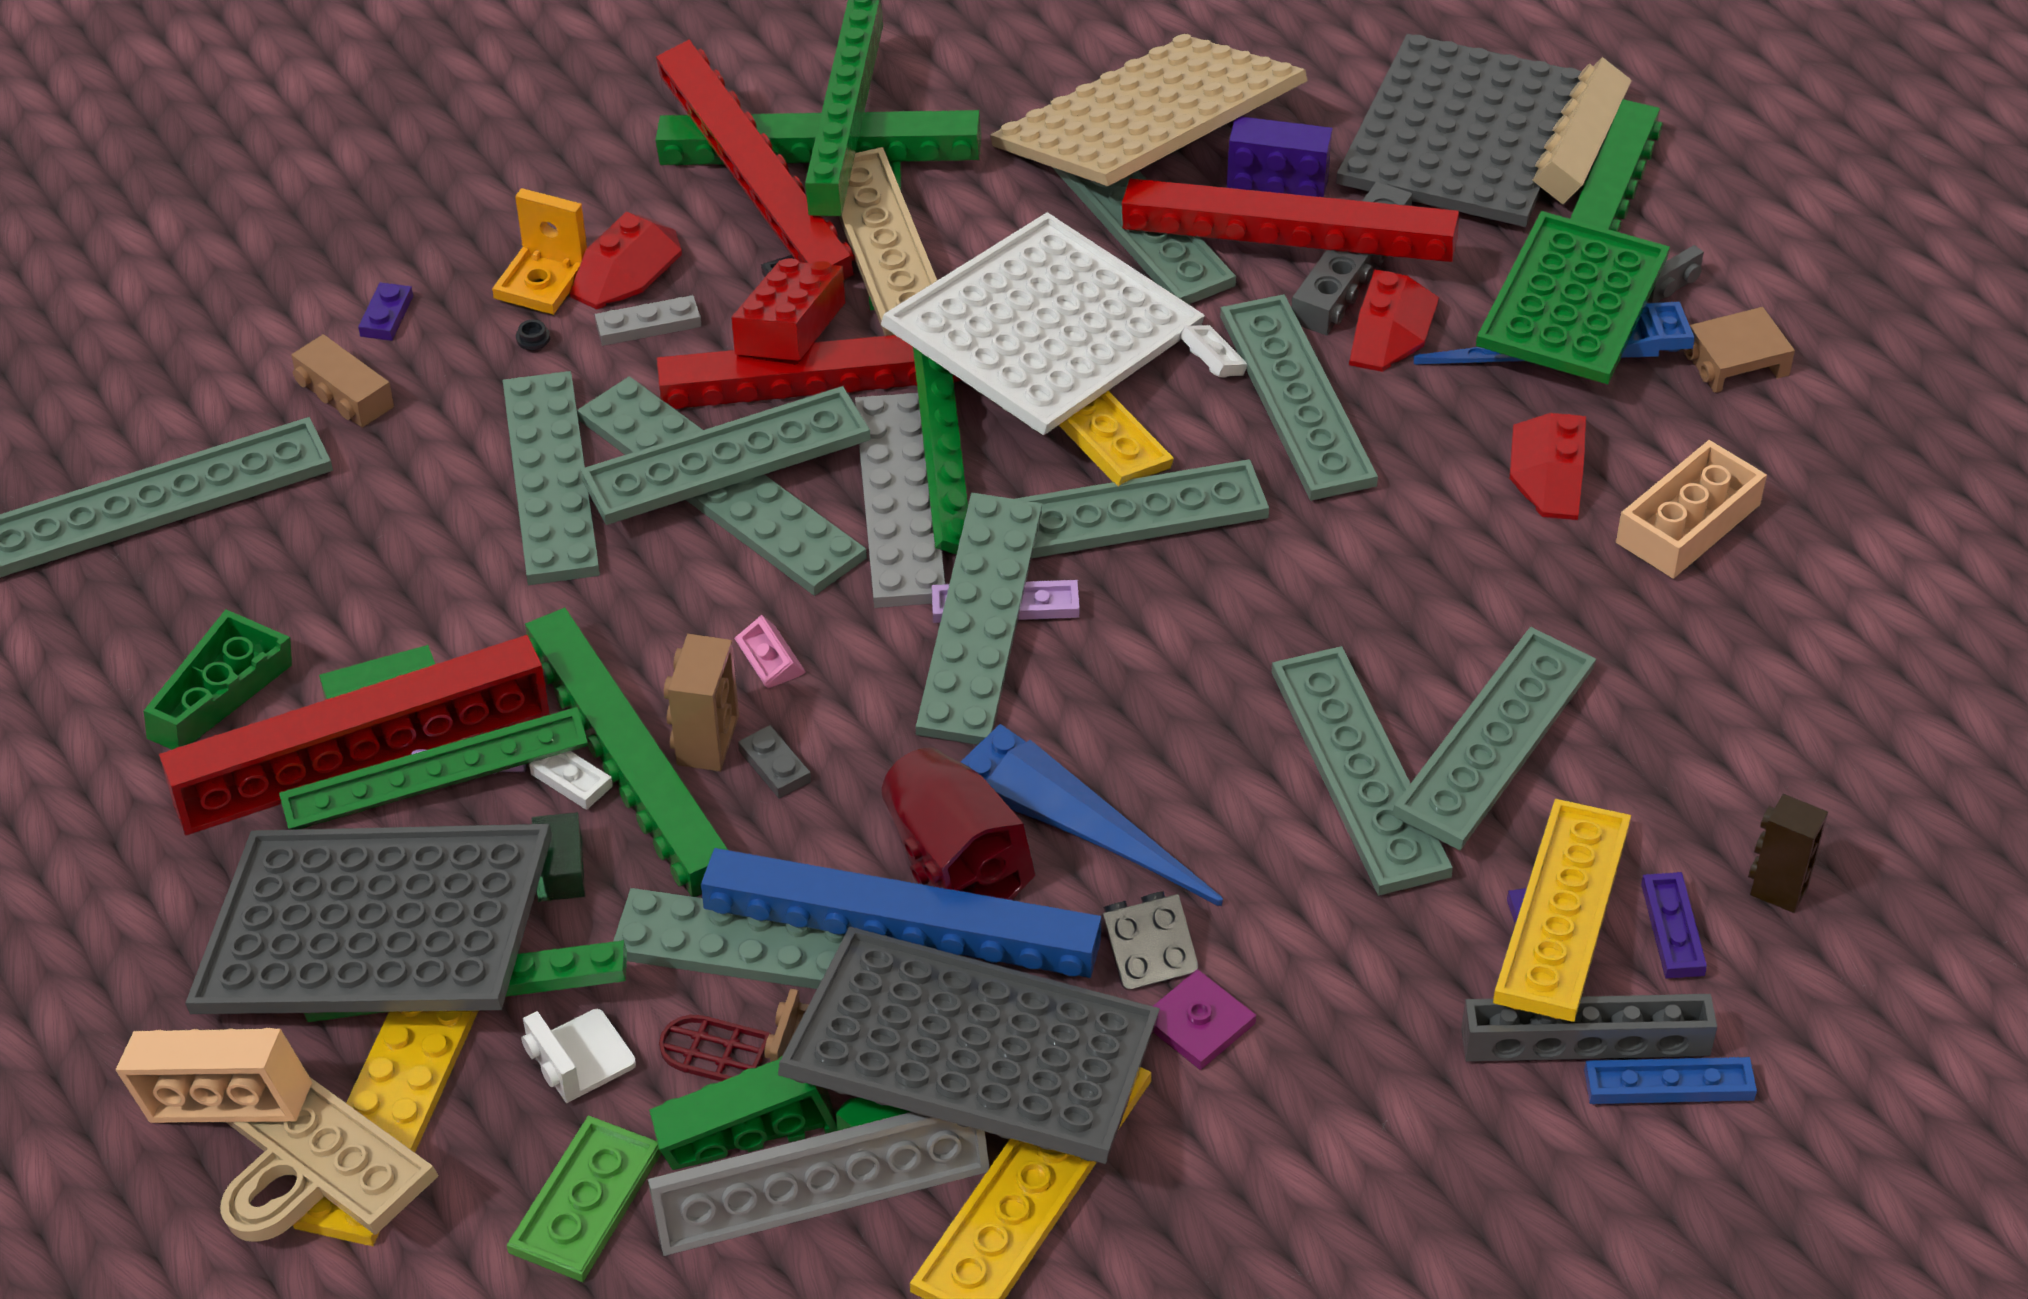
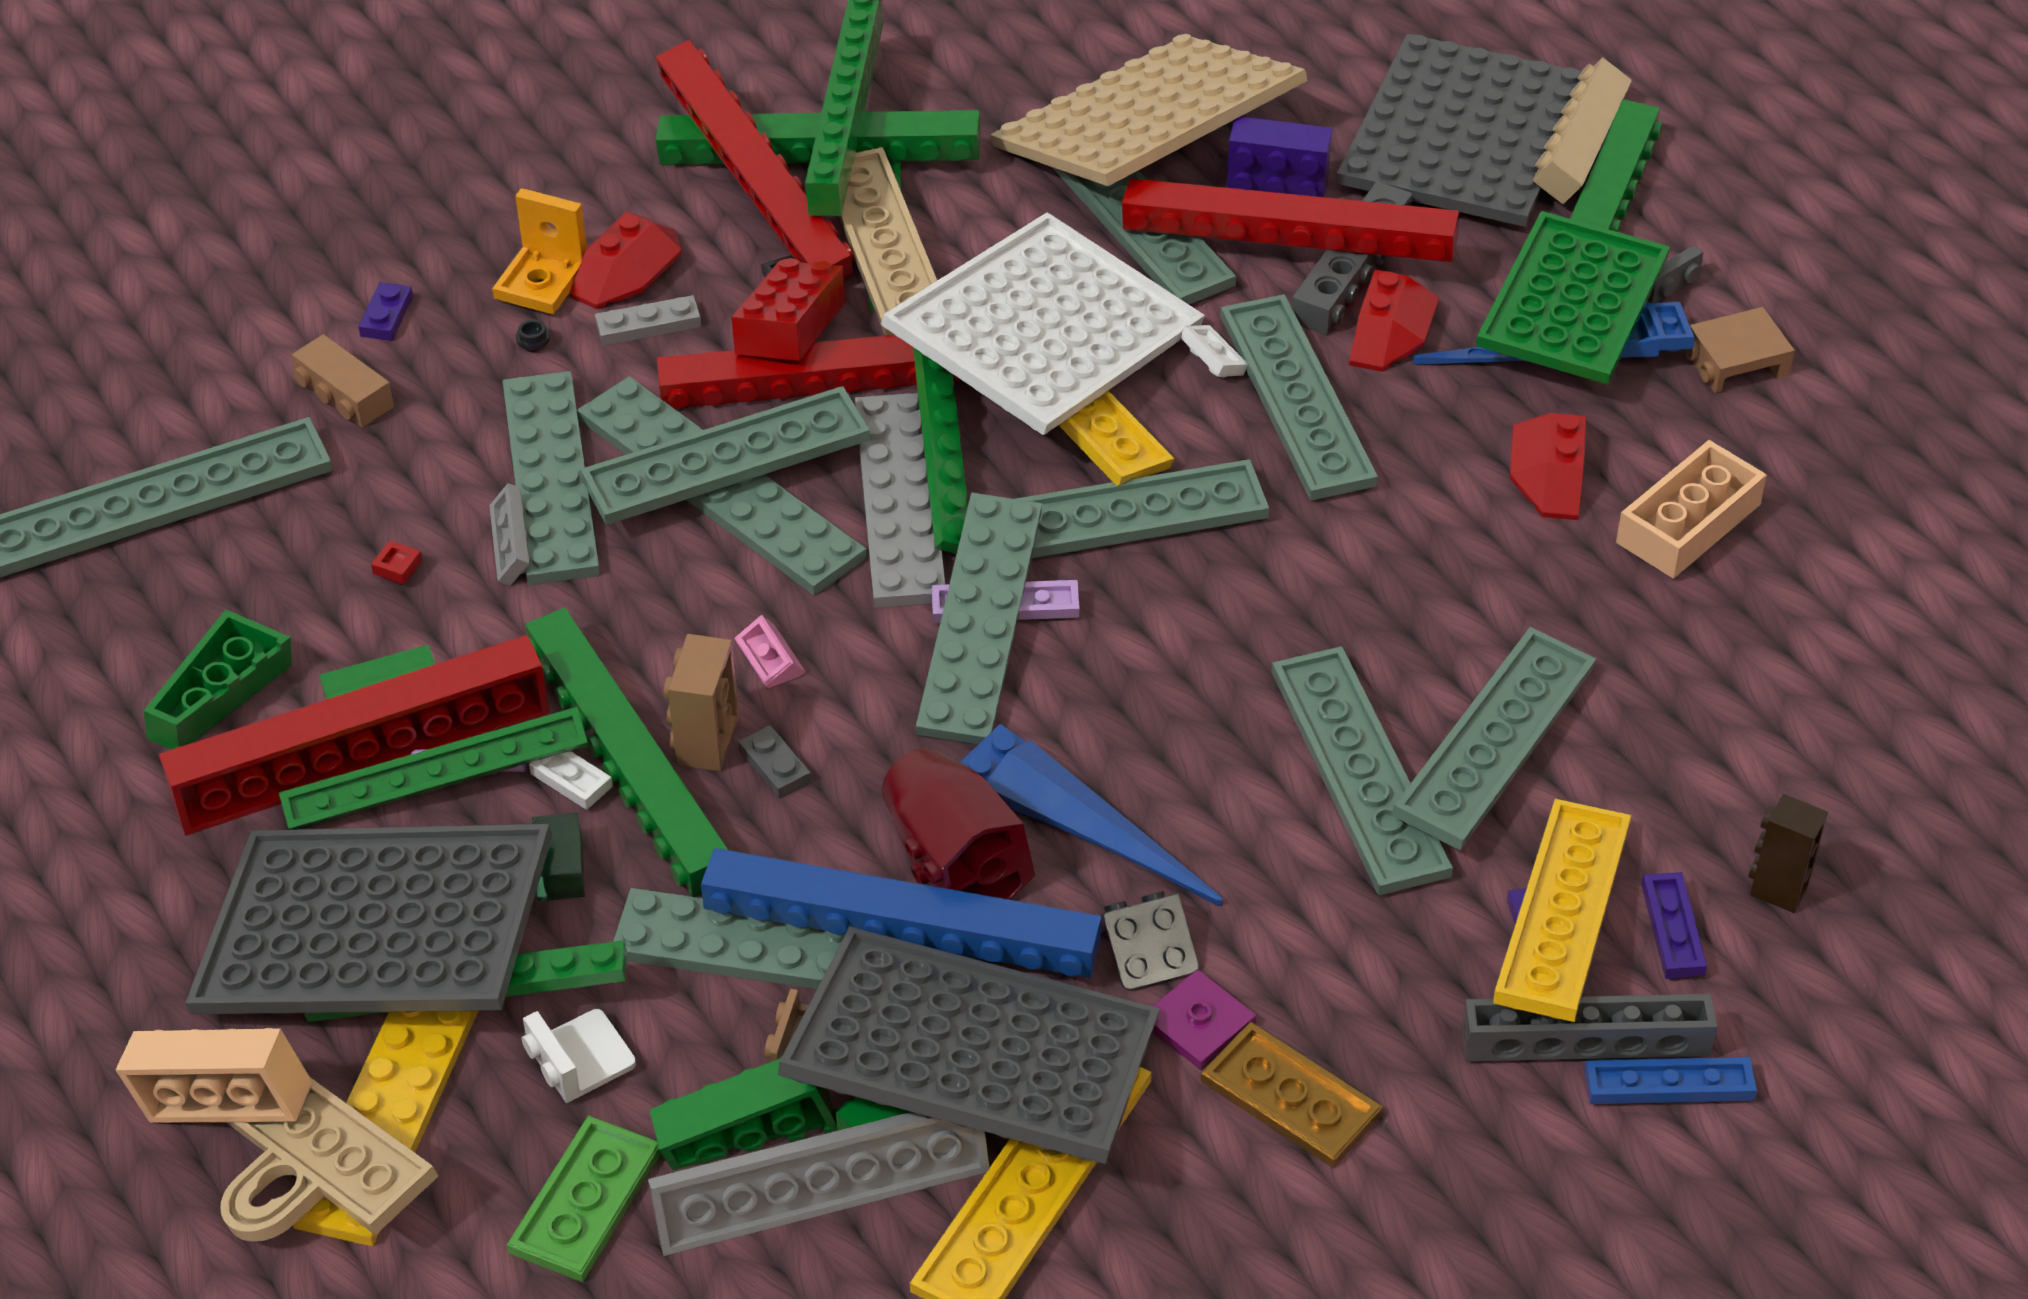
(396, 562): none -> red plate
(509, 534): none -> light grey plate
(702, 1034): dark red window -> none
(1291, 1094): none -> pearl gold tile

